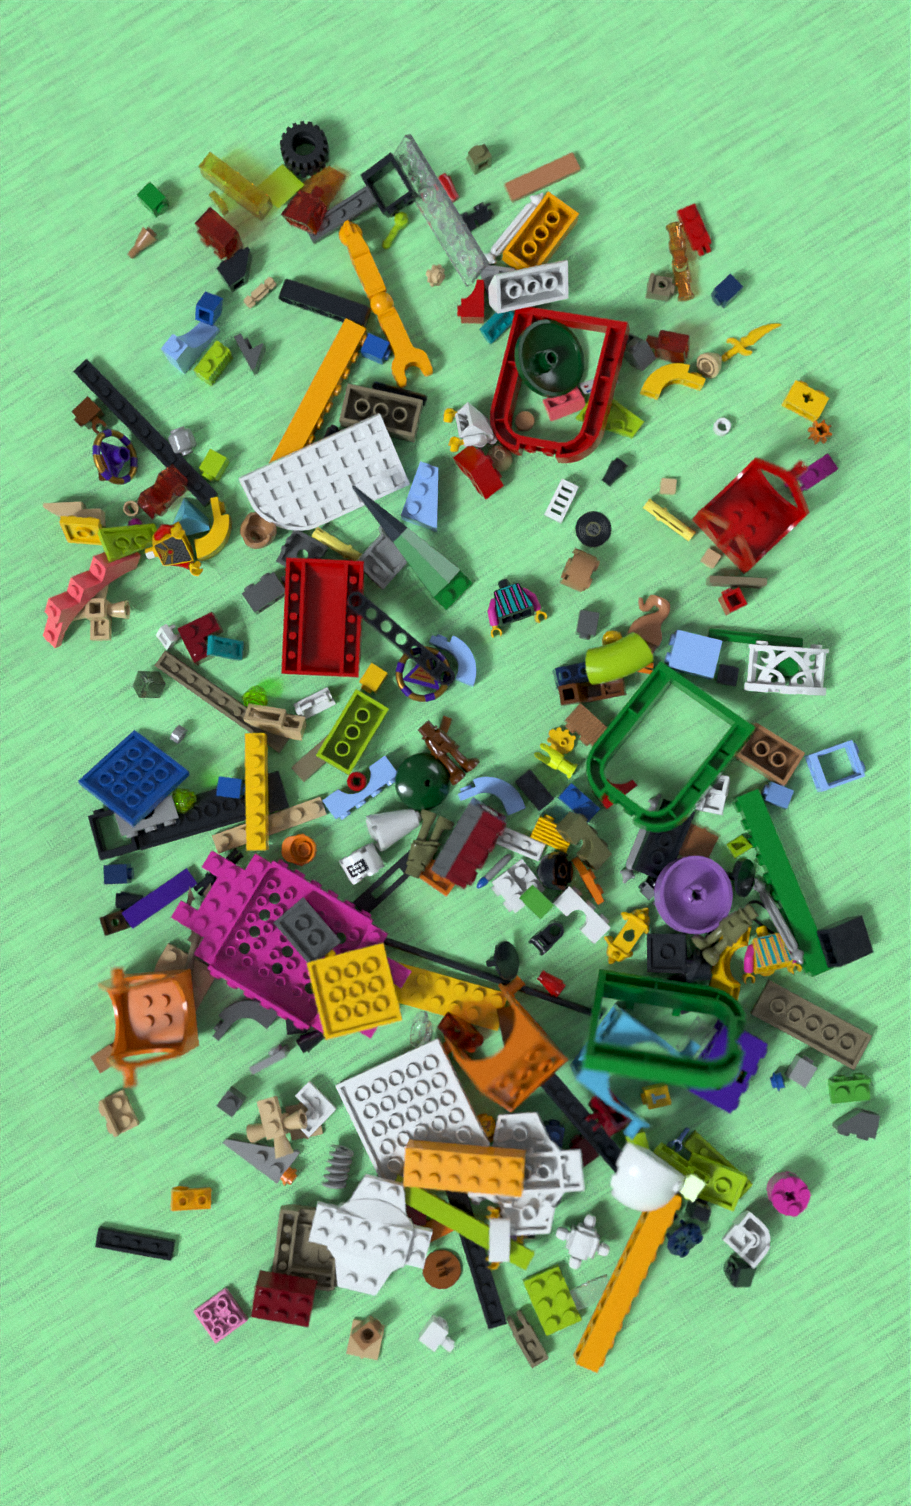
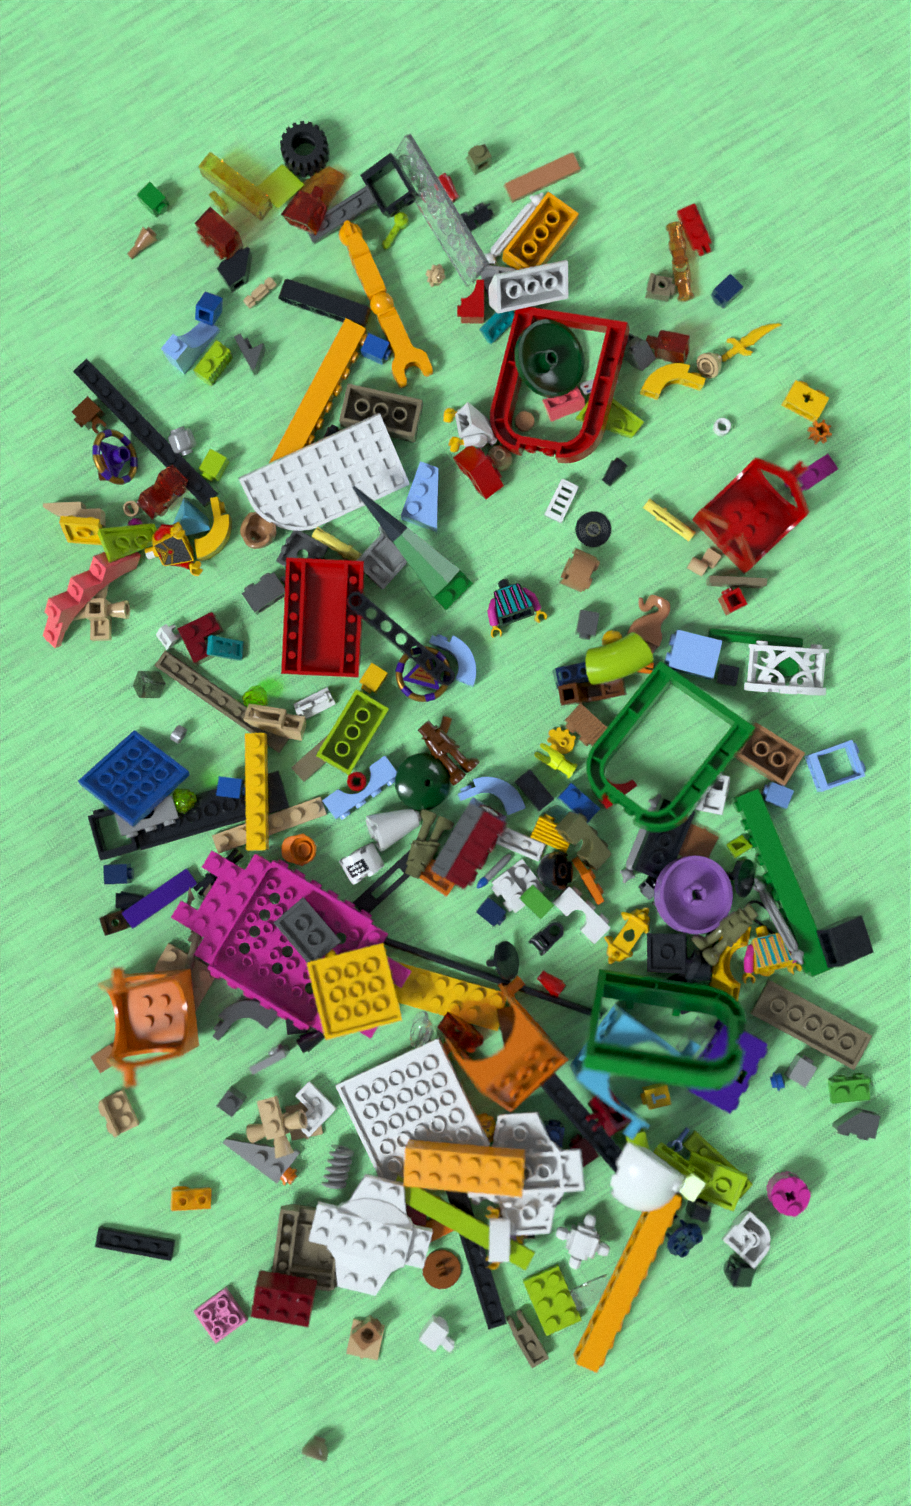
(316, 1449): none -> dark tan brick
(396, 390): black axle -> none
(491, 912): none -> dark blue brick
(668, 486): tan piece -> none
(697, 566): none -> tan hinge

